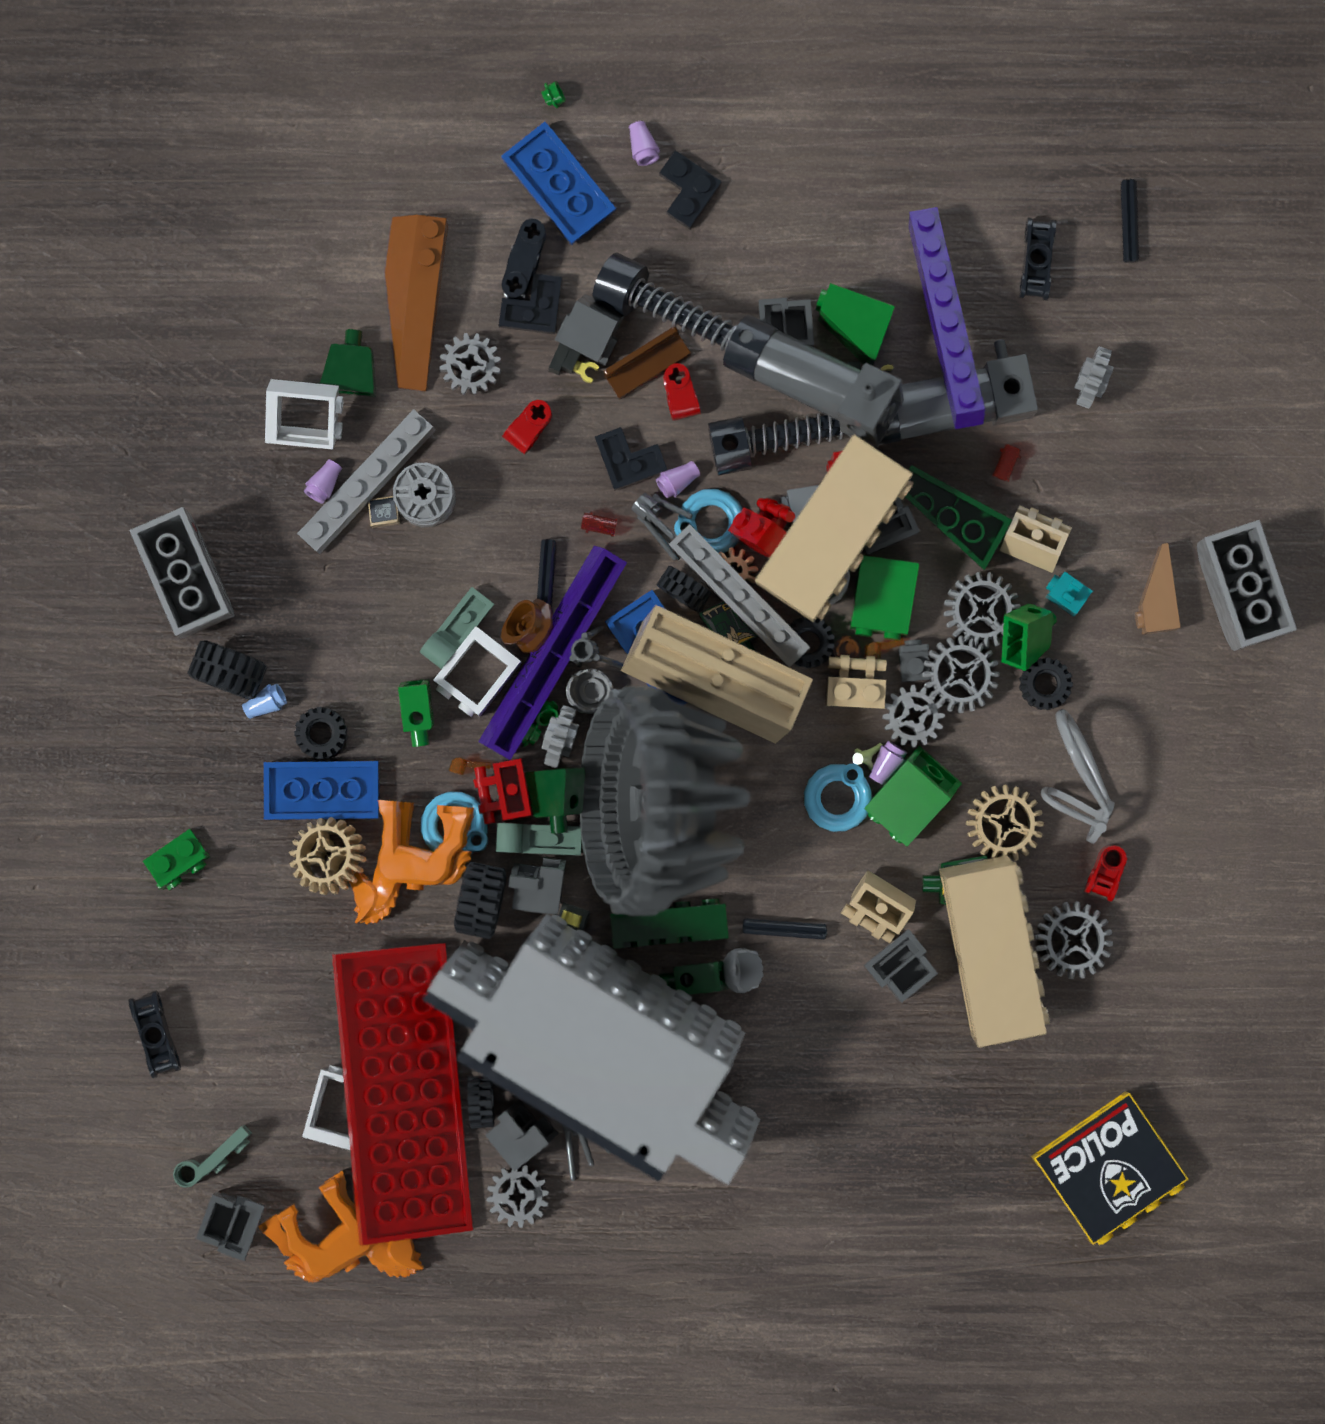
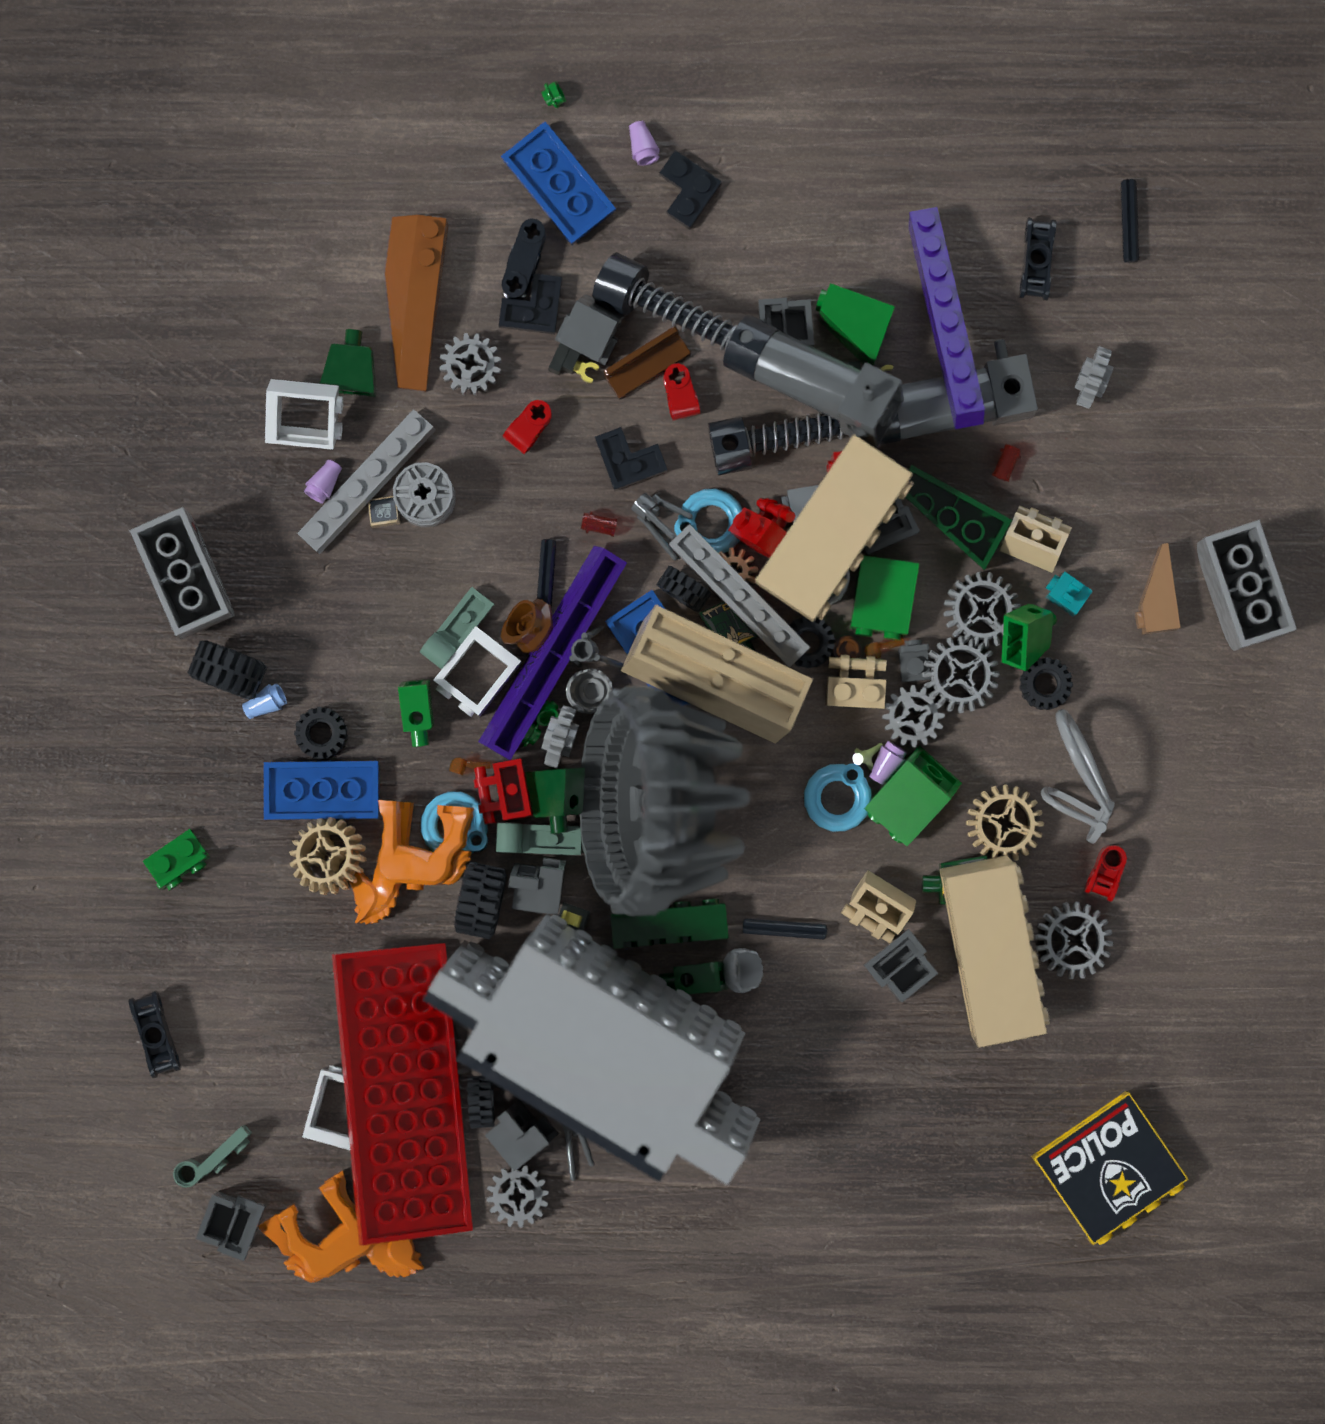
(677, 479): lavender cone -> none

